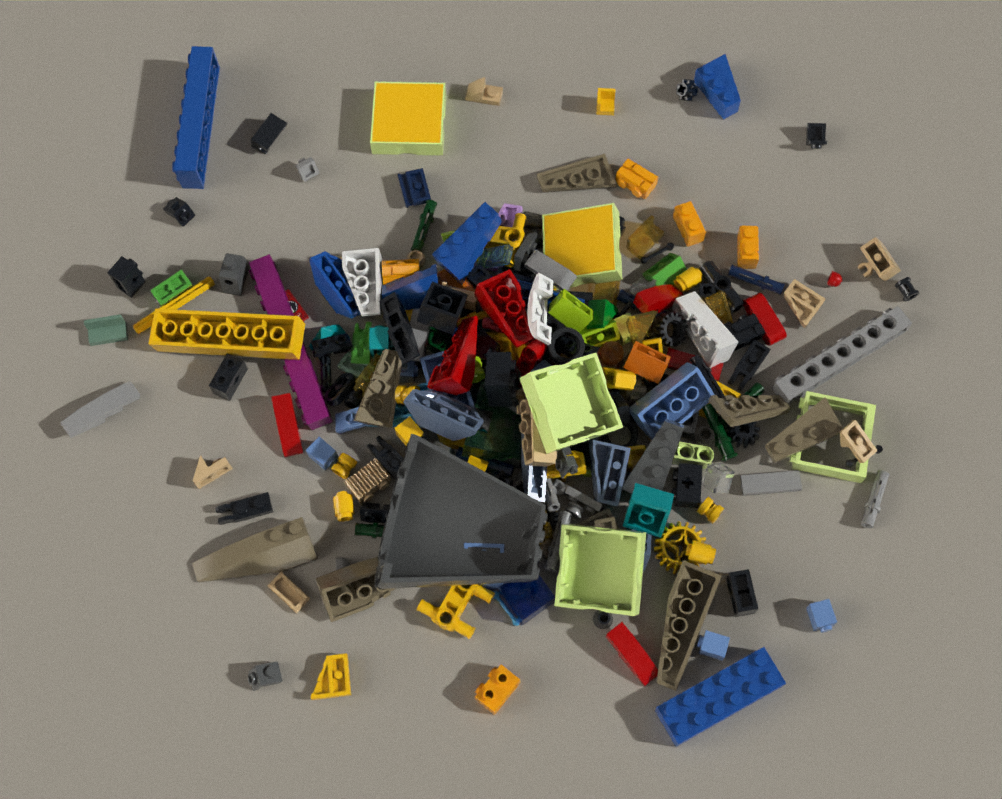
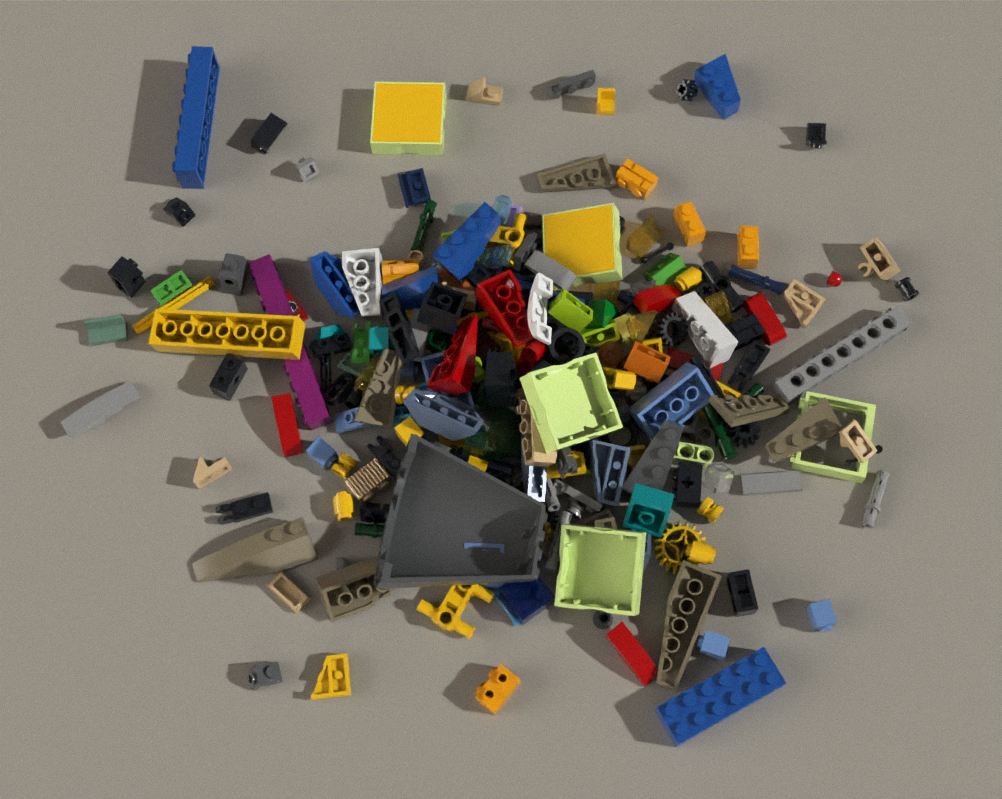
(503, 206): none -> clear light blue brick
(571, 84): none -> dark grey hinge

